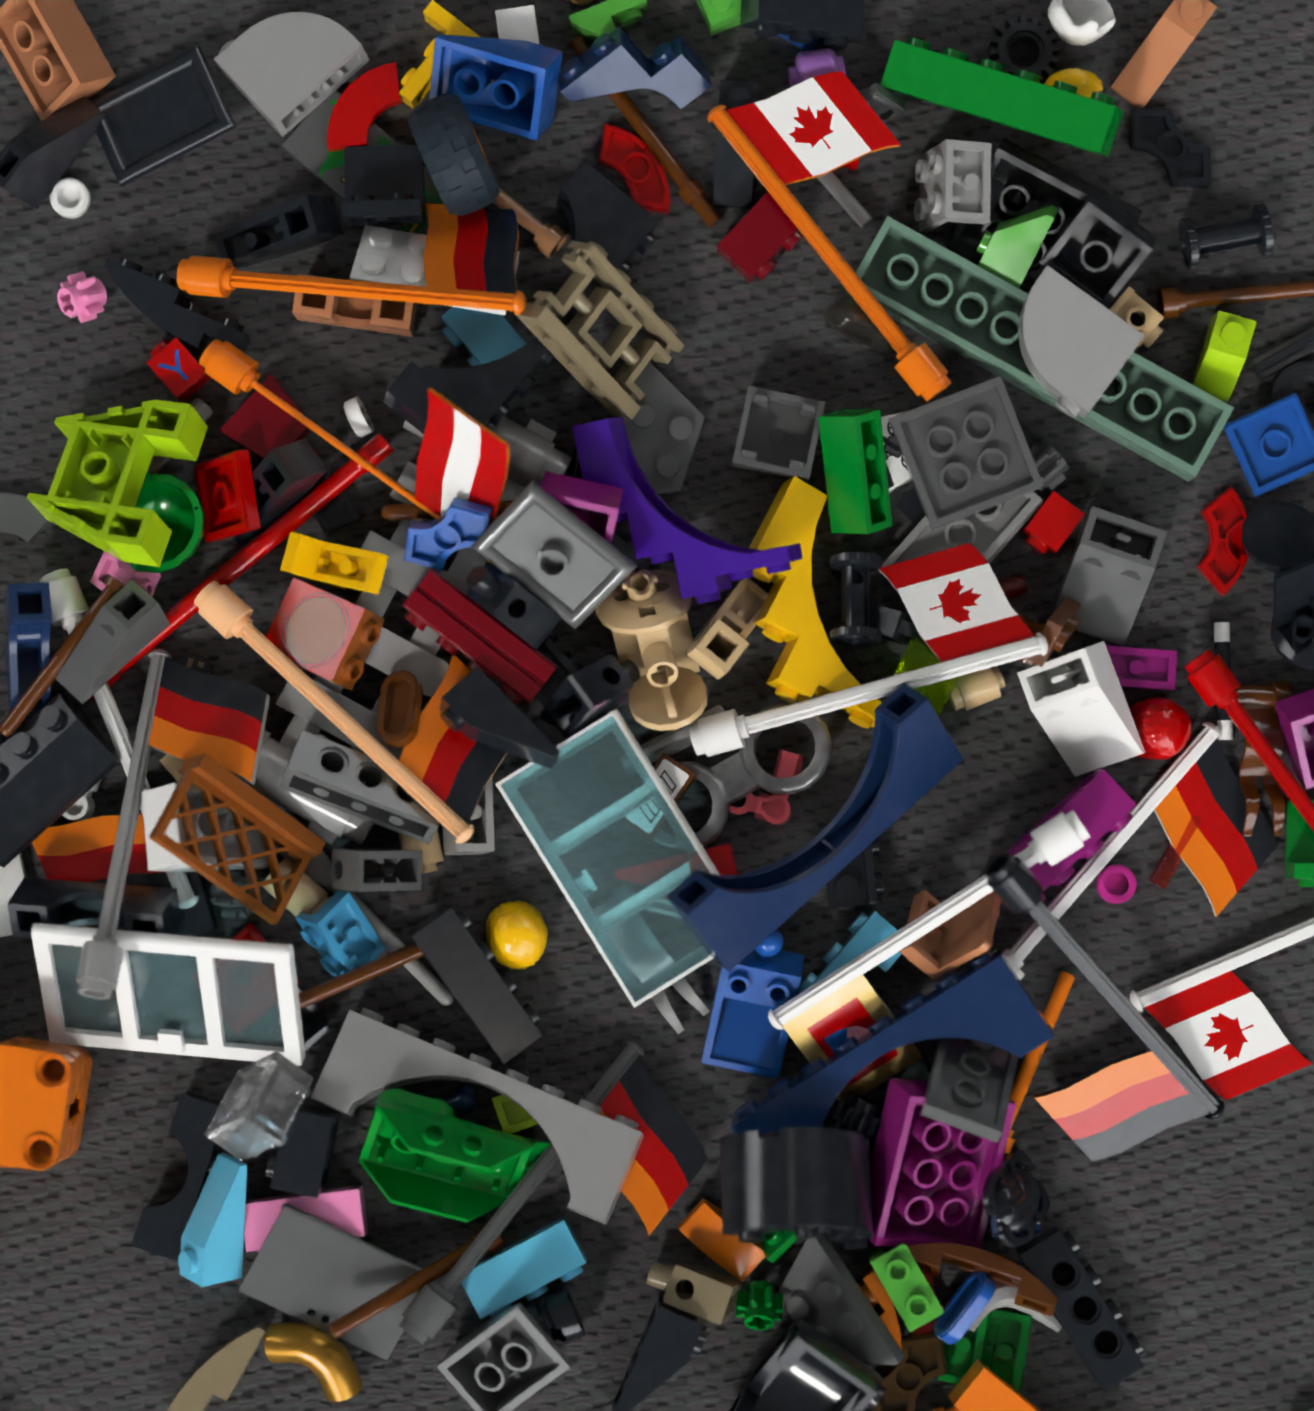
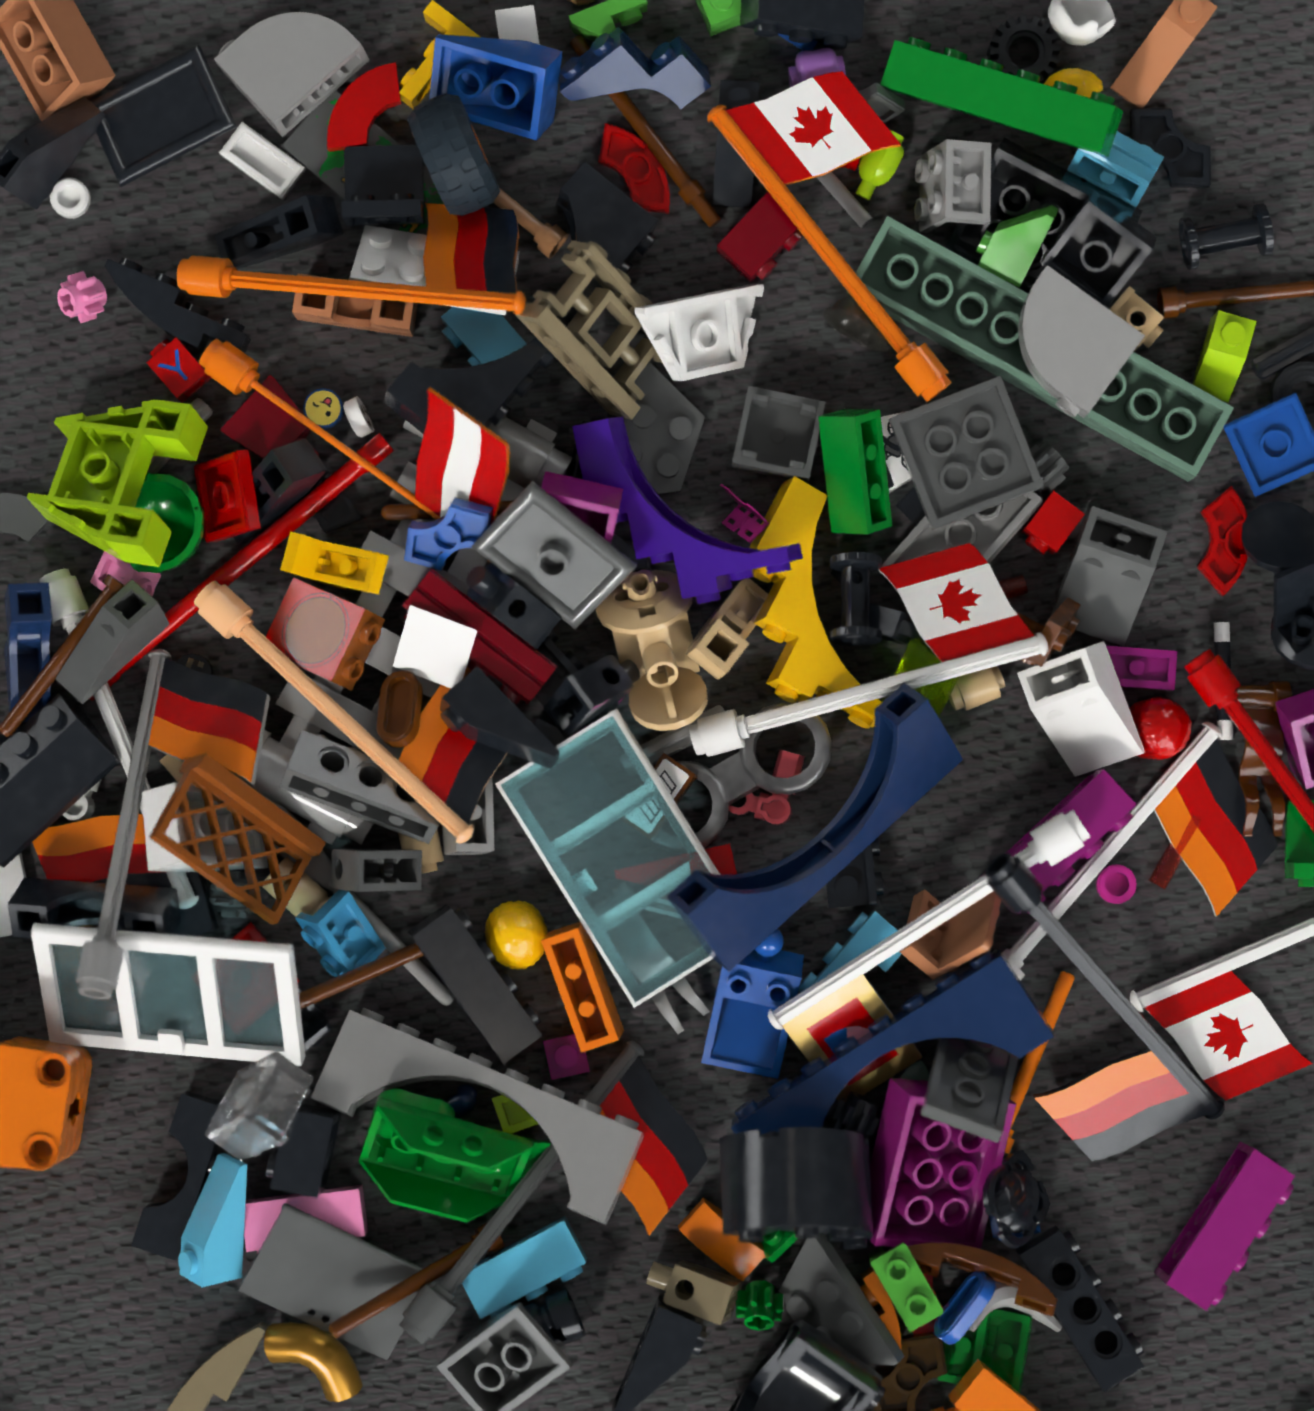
(262, 161): none -> white tile
(324, 408): none -> light yellow tile
(434, 647): none -> white sticker
(565, 1057): none -> magenta plate
(582, 986): none -> orange brick
(702, 331): none -> white wing
(743, 520): none -> dark pink piece
(878, 168): none -> lime plant
(1123, 173): none -> medium azure brick
(1225, 1226): none -> magenta brick

